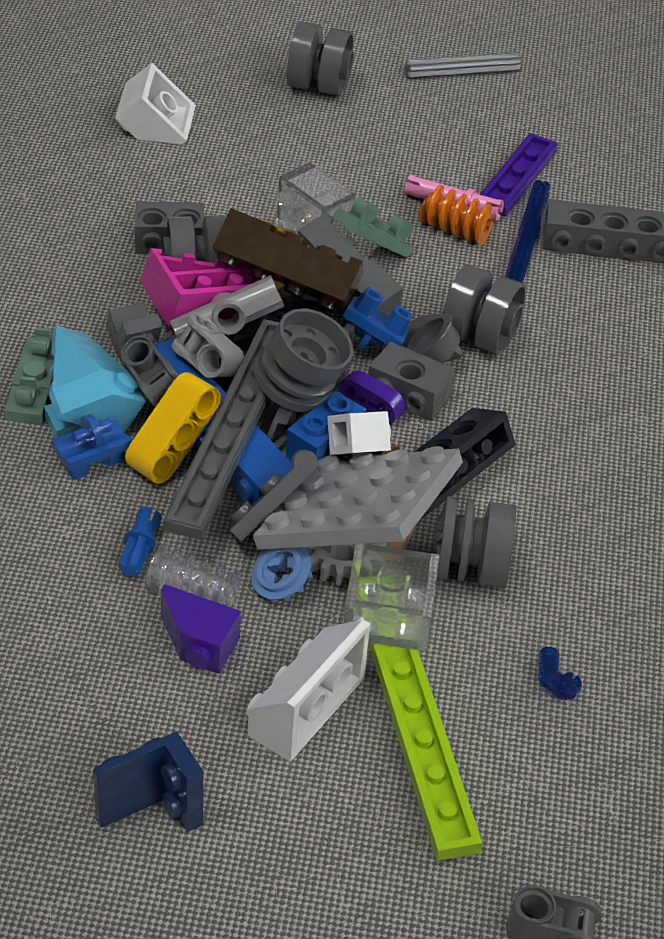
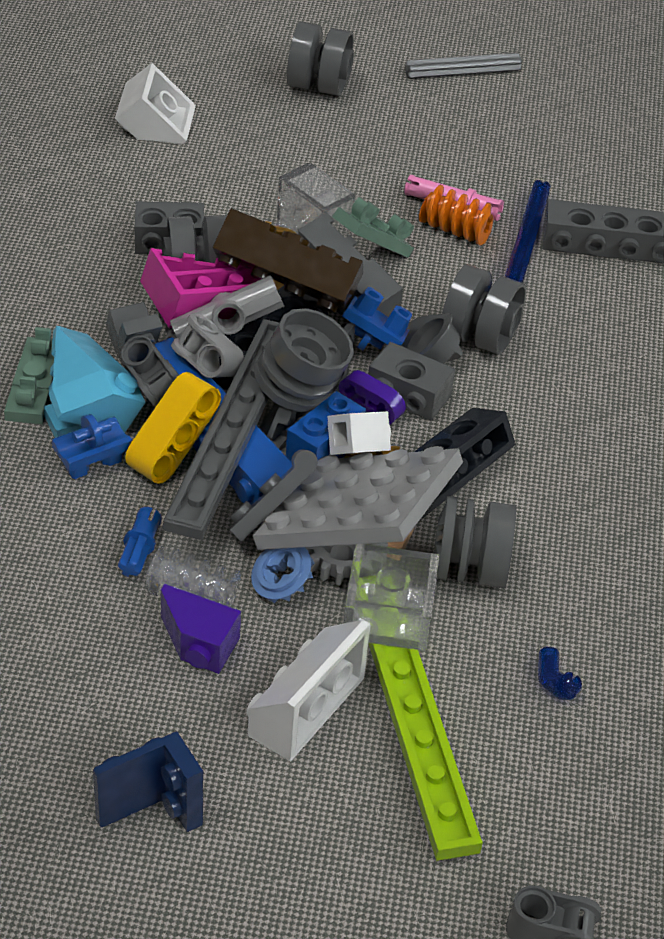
(520, 171): dark purple tile -> none

